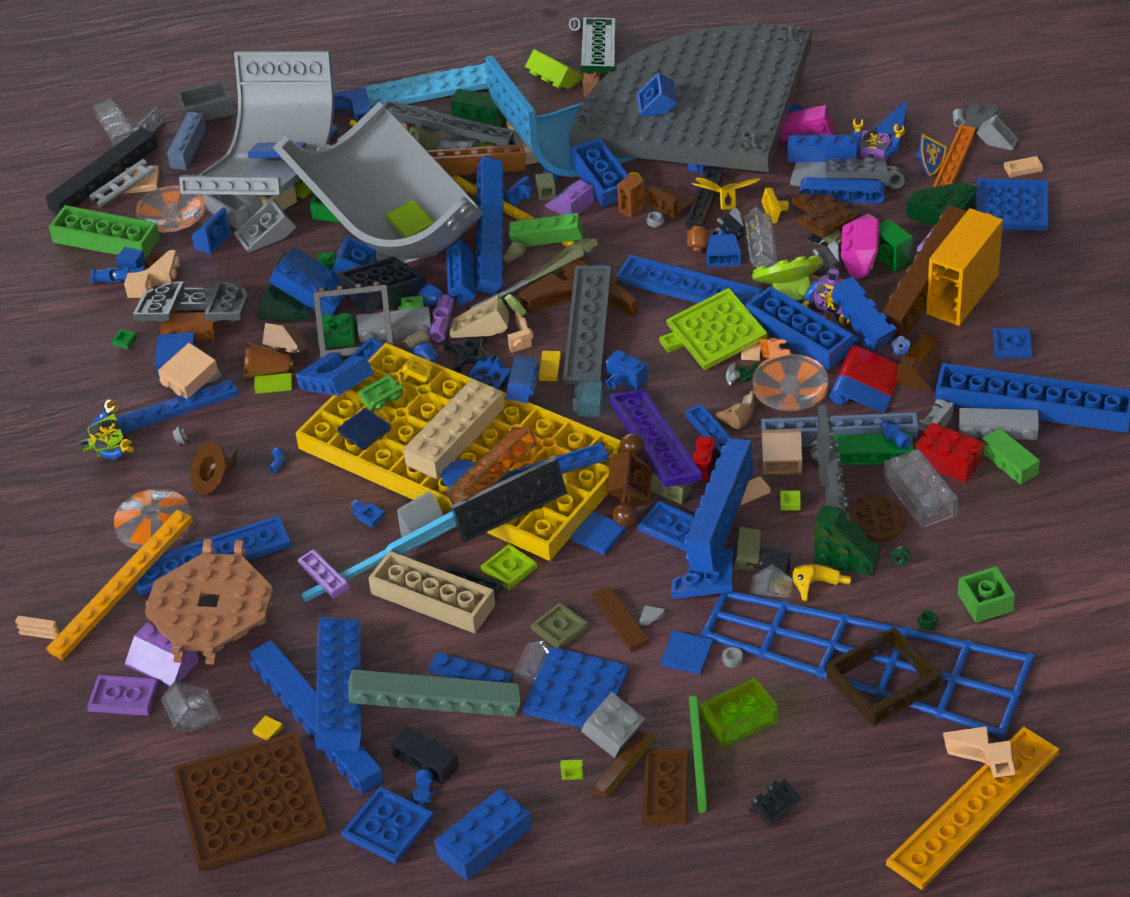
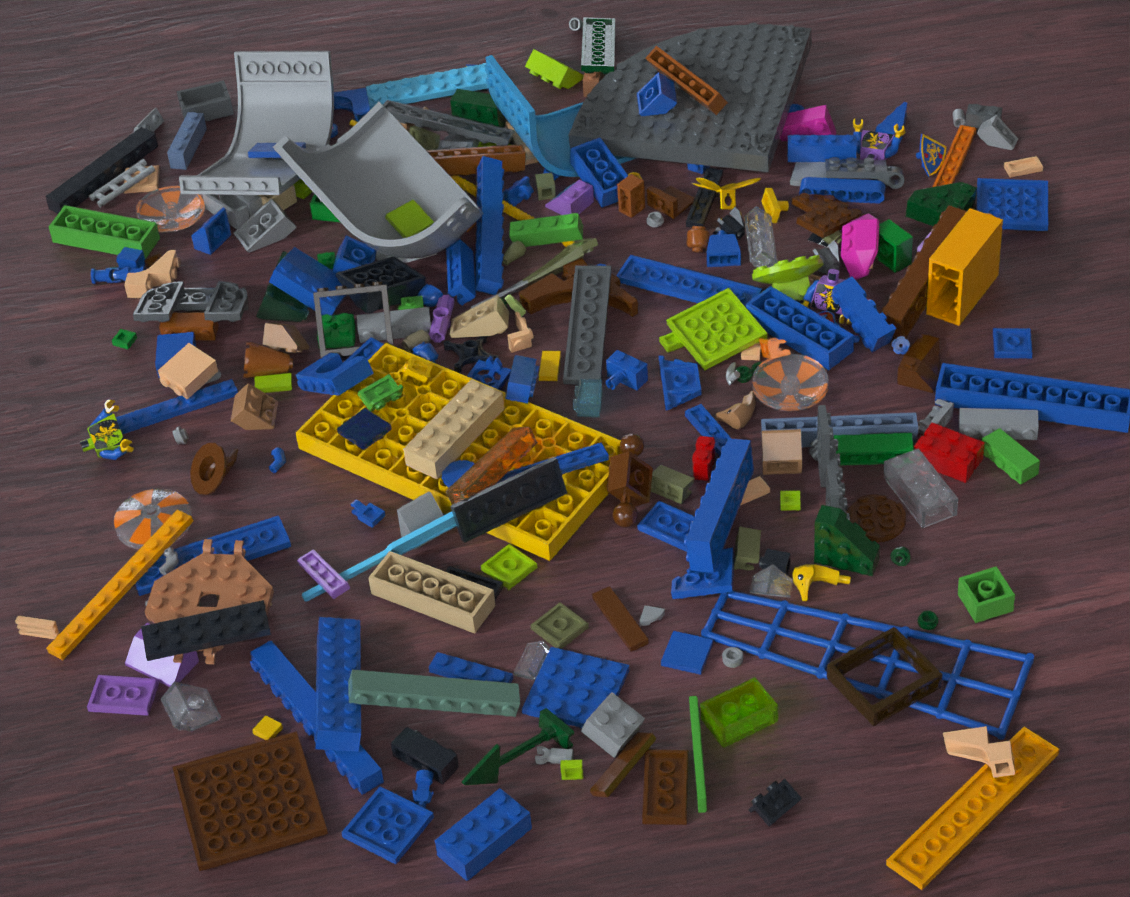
(112, 120): clear brick -> none
(171, 561): none -> light grey arm
(205, 630): none -> black plate
(254, 409): none -> medium nougat slope
(488, 768): none -> dark green piece
(554, 755): none -> light grey bar
(598, 533): blue tile -> none
(661, 444): dark purple plate -> none
(679, 381): none -> blue wing
(686, 80): none -> dark orange brick
(865, 379): door -> none
(893, 431): blue piece -> none

